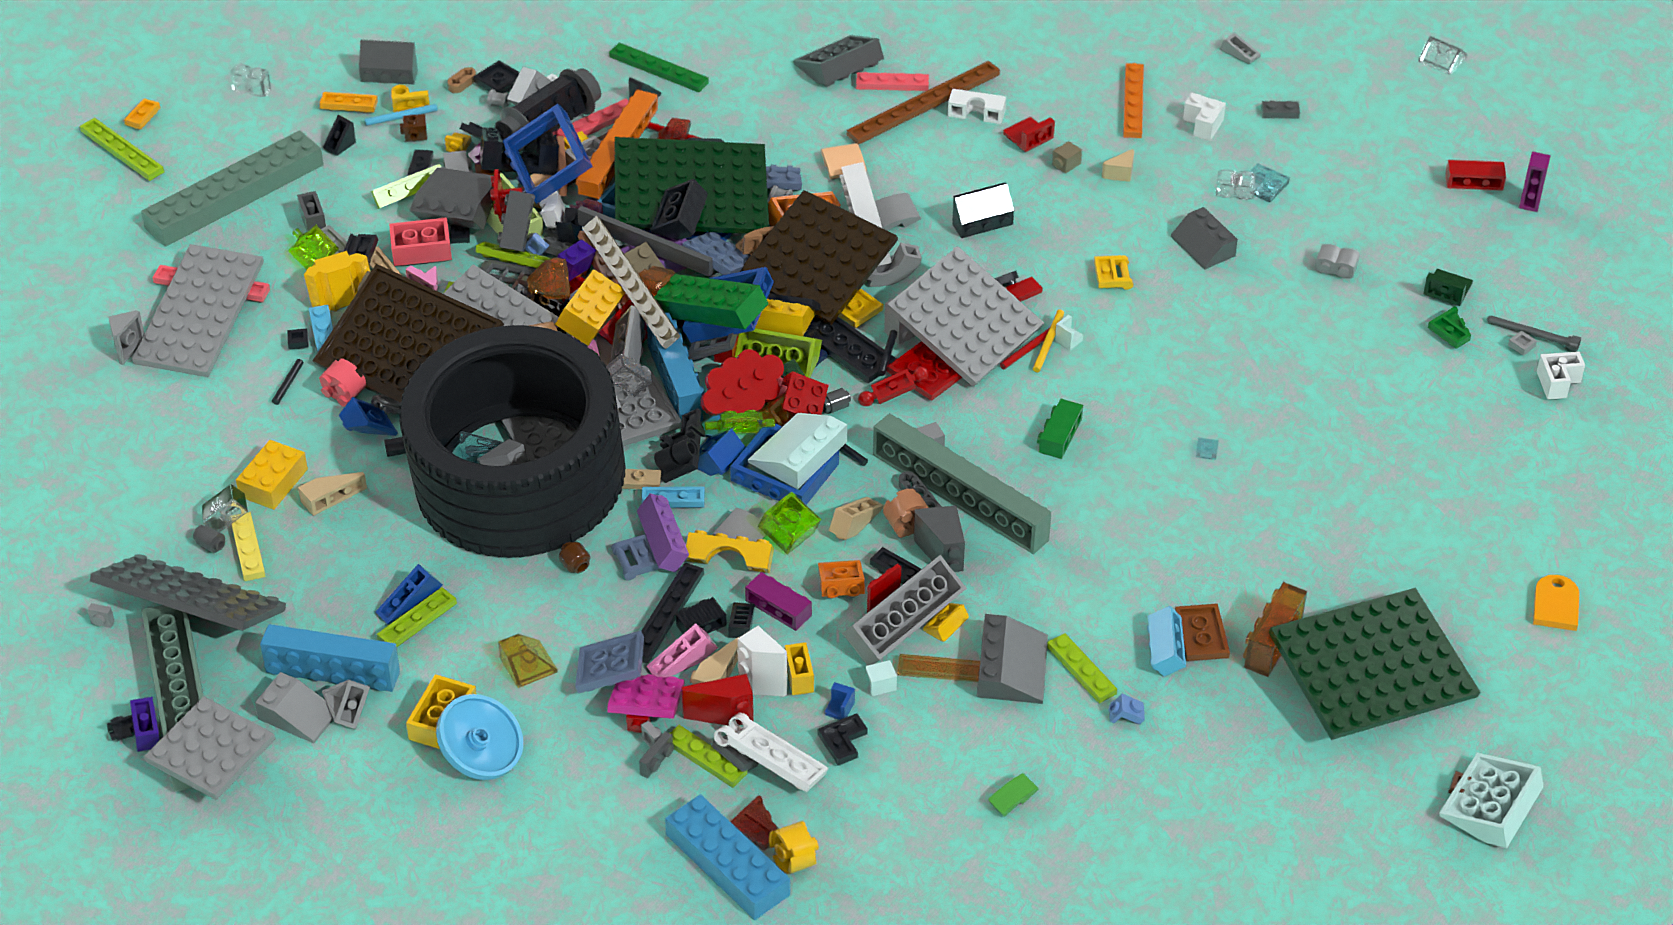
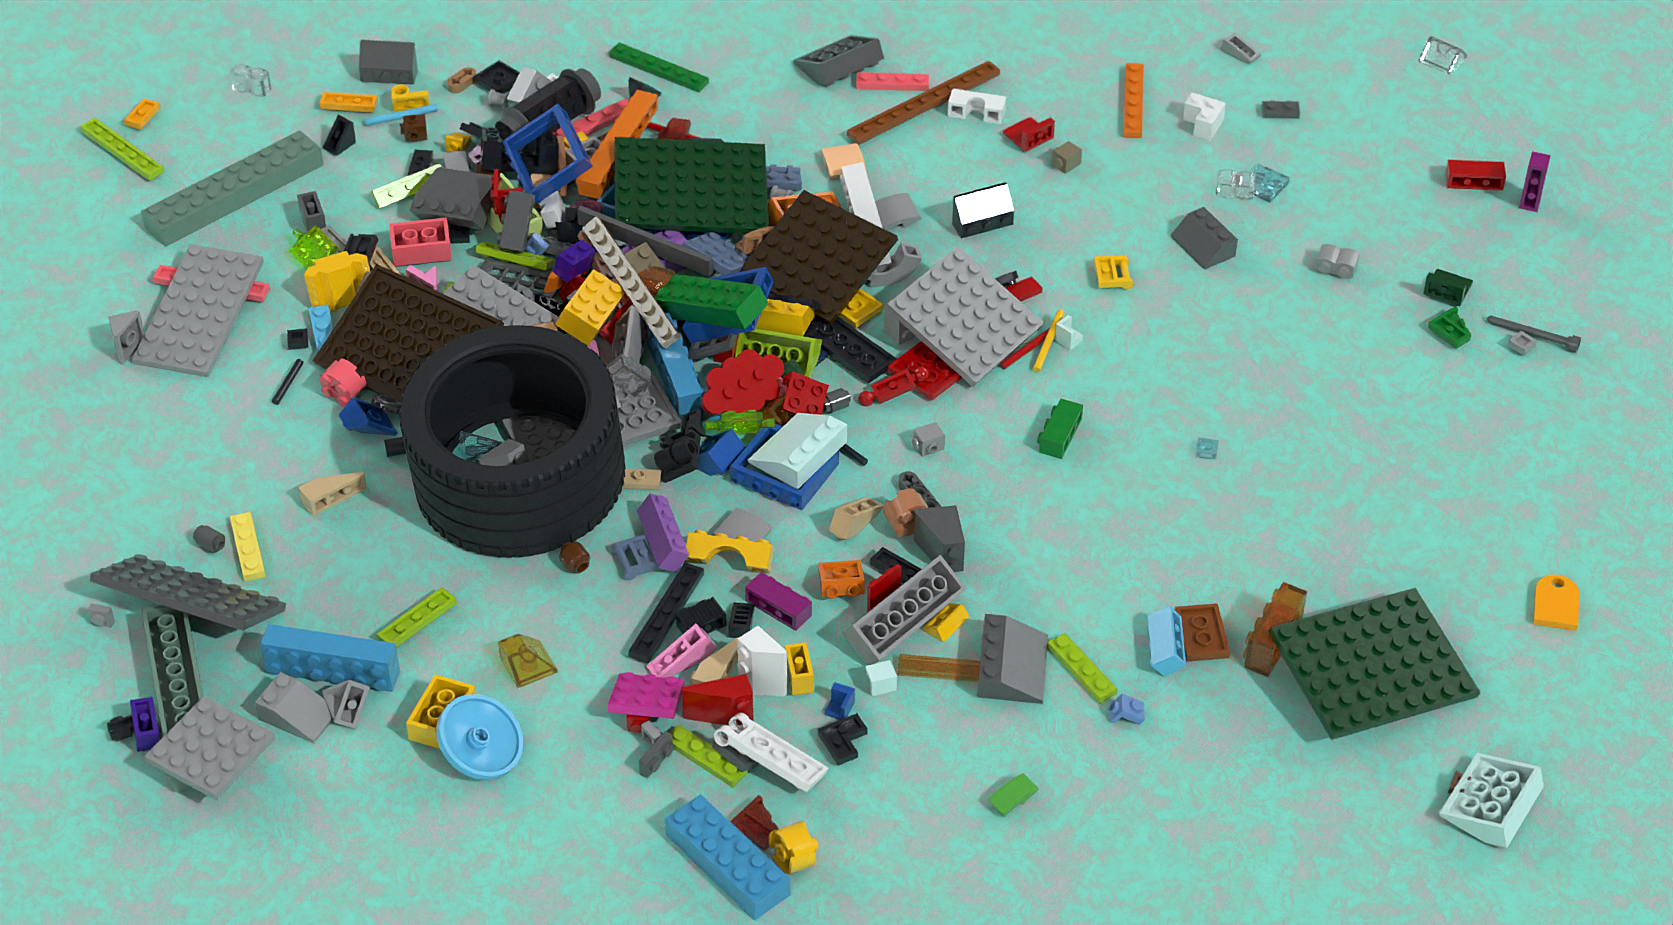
(220, 504): clear piece -> none
(272, 474): yellow brick -> none
(408, 594): blue slope -> none
(550, 279): clear orange slope -> none
(609, 662): sand blue plate -> none
(678, 496): medium azure plate -> none
(679, 210): black slope -> none
(789, 522): clear neon green brick -> none
(887, 352): black bar -> none
(962, 483): sand green brick -> none
(1119, 167): tan slope -> none
(1558, 372): white brick -> none

